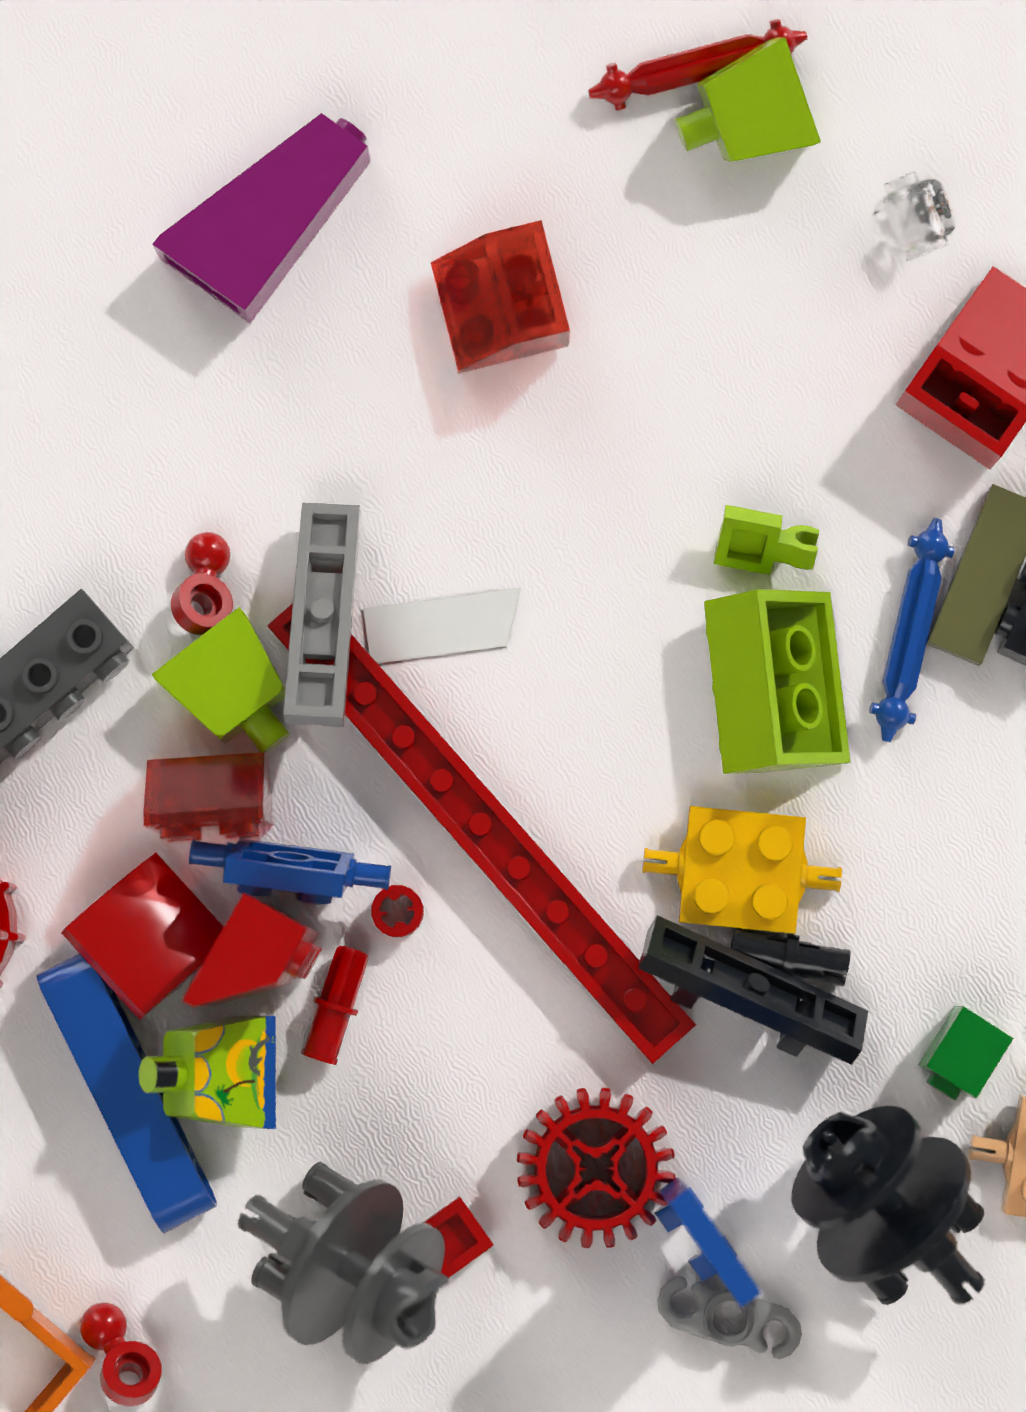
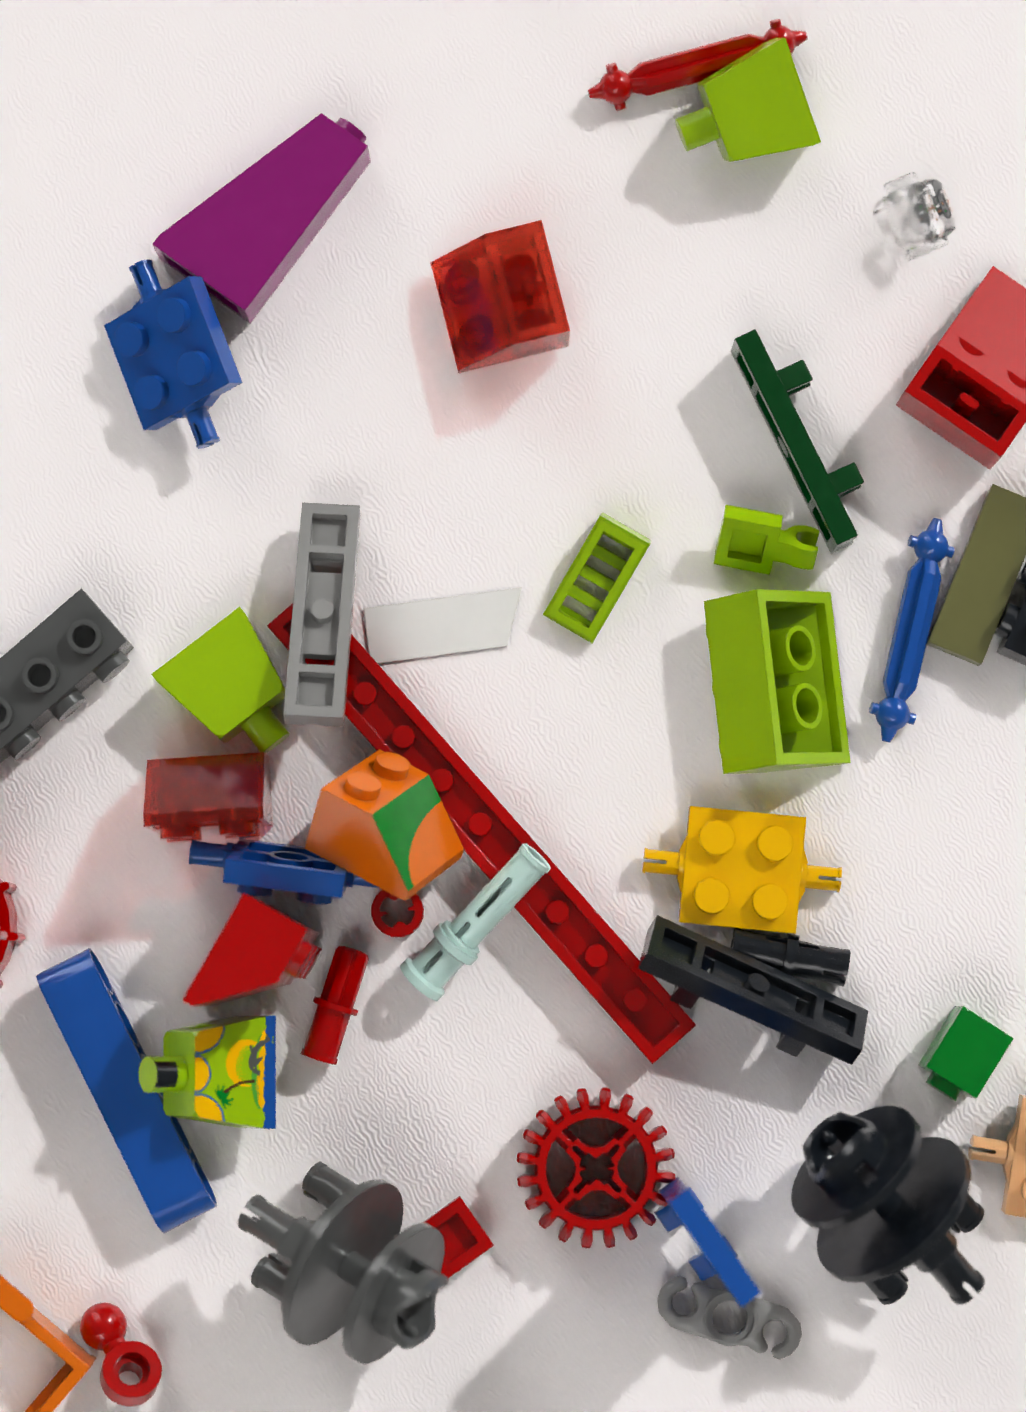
(145, 935): red slope -> none
(173, 353): none -> blue plate
(206, 557): red plate -> none
(385, 825): none -> orange slope
(458, 940): none -> light aqua pin
(621, 534): none -> lime slope
(772, 395): none -> dark green hinge

